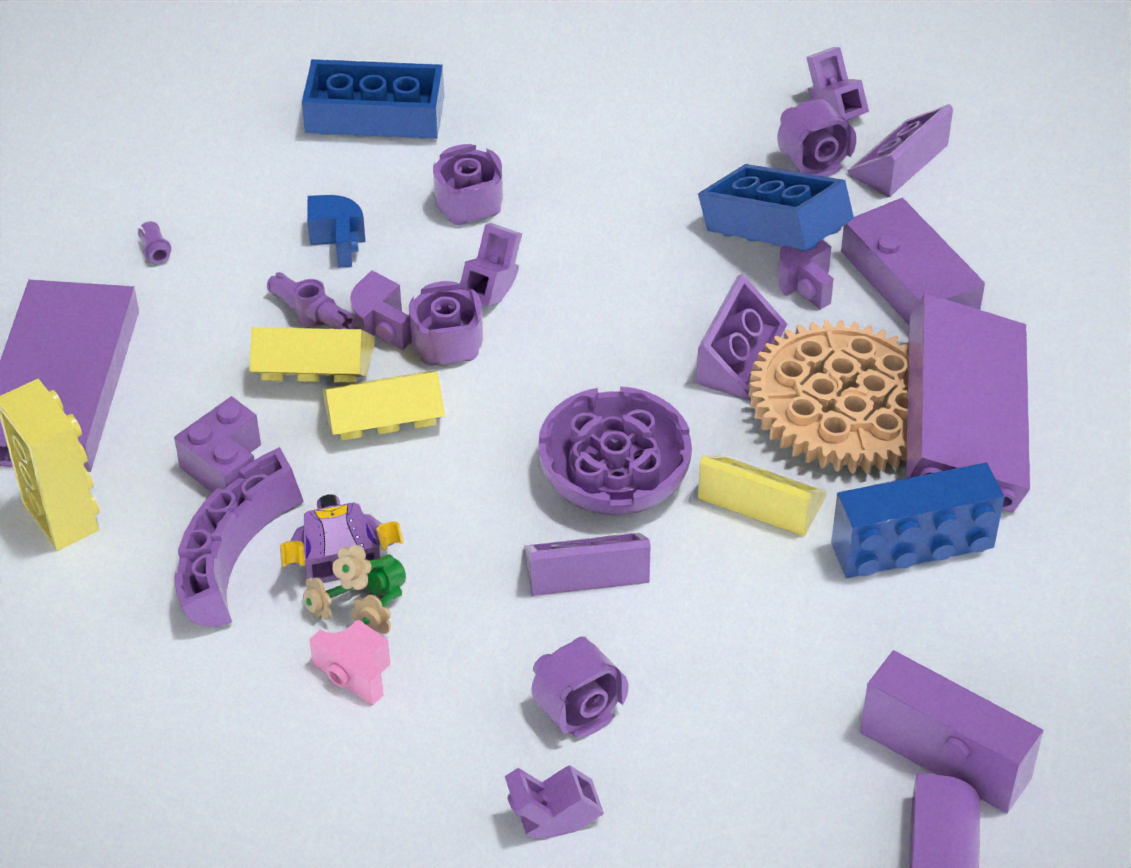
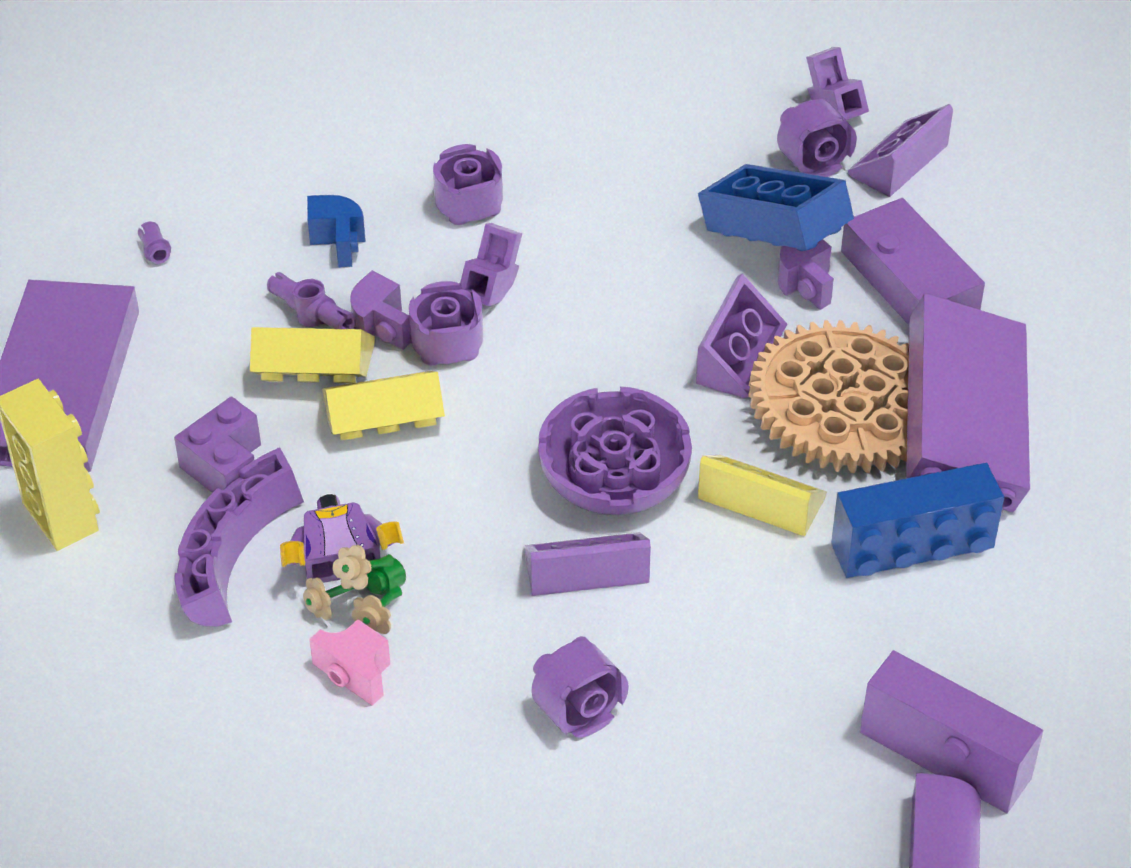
(373, 98): blue brick -> none
(555, 805): medium lavender brick -> none

